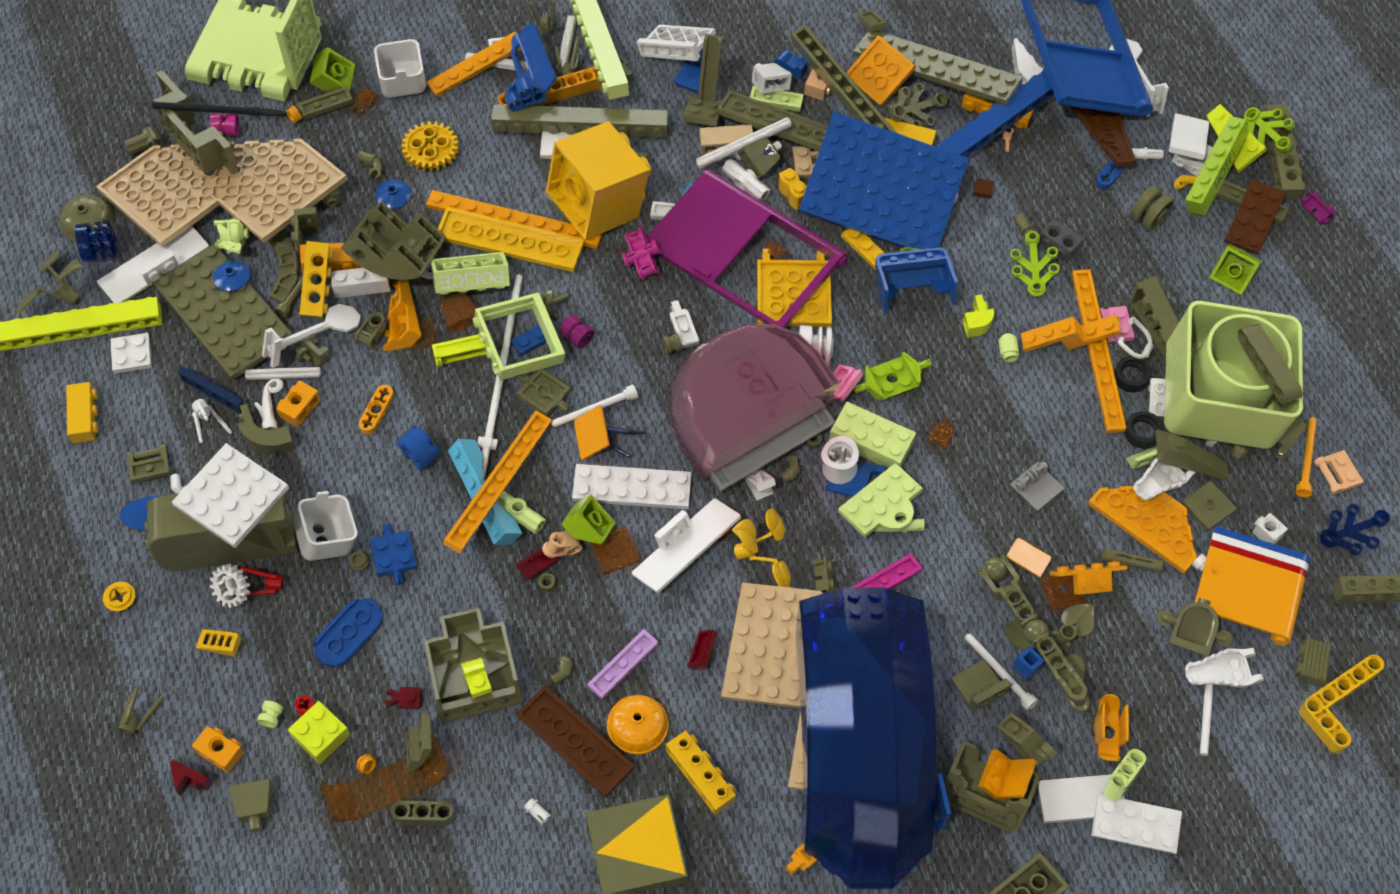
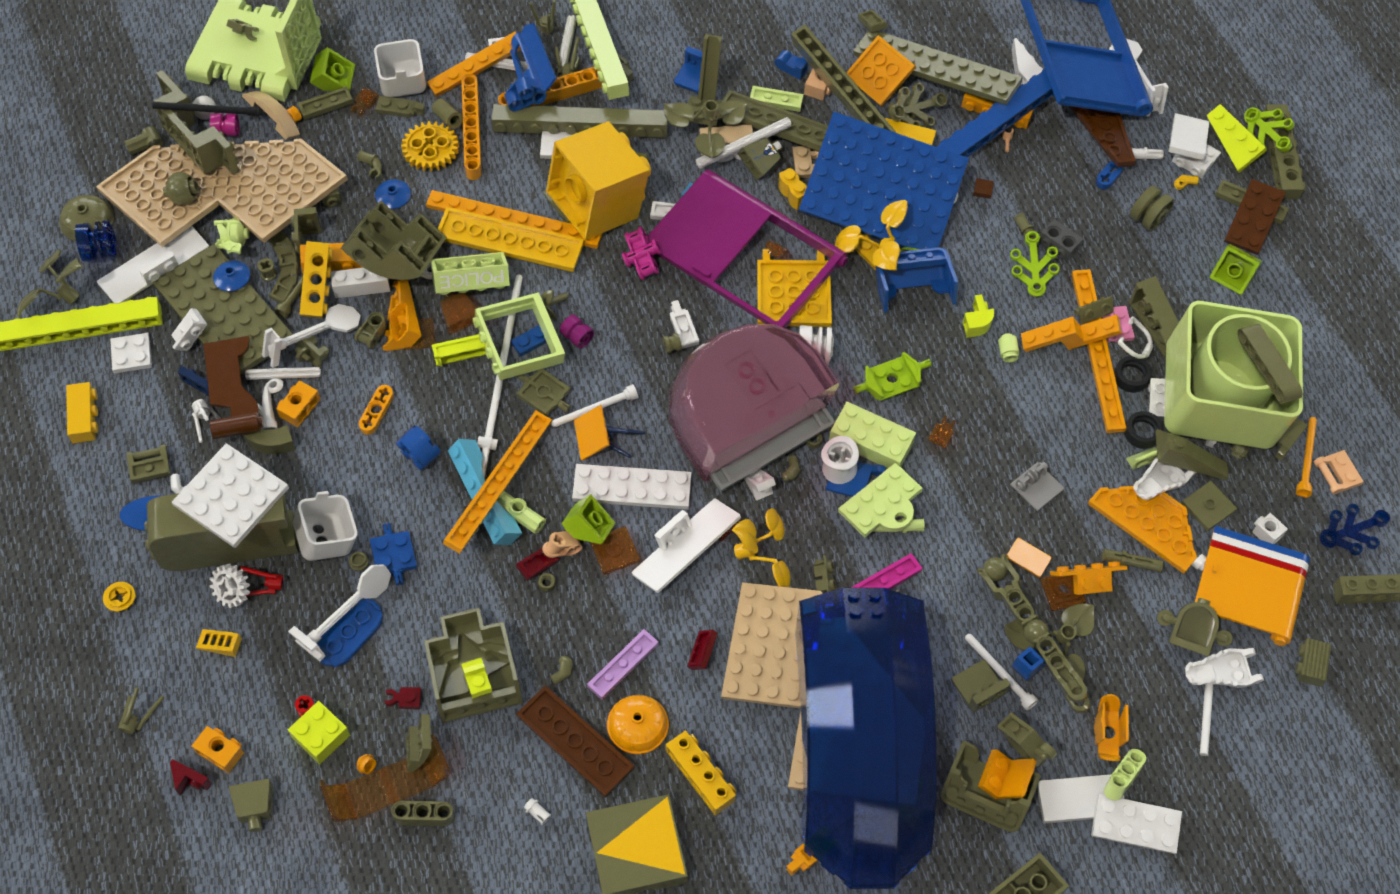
(181, 188): none -> olive plant
(188, 330): none -> white bracket
(203, 100): none -> white piece
(227, 390): none -> reddish brown door
(239, 27): none -> olive plate
(267, 269): none -> olive bush
(269, 714): yellowish green wheel -> none
(285, 124): none -> tan slope
(371, 585): none -> white piece
(399, 107): none -> olive hinge
(447, 113): none -> olive brick
(471, 127): none -> light orange beam
(668, 48): white fence -> none
(708, 144): none -> olive plant
(745, 179): white piece -> none
(771, 78): white torso -> none
(848, 379): bright pink plate -> none
(889, 251): none -> yellow plant
(942, 804): blue flag -> none
(1095, 310): none -> olive hinge
(1217, 166): lime brick -> none
(1323, 212): magenta hinge -> none
(1335, 694): yellow beam -> none

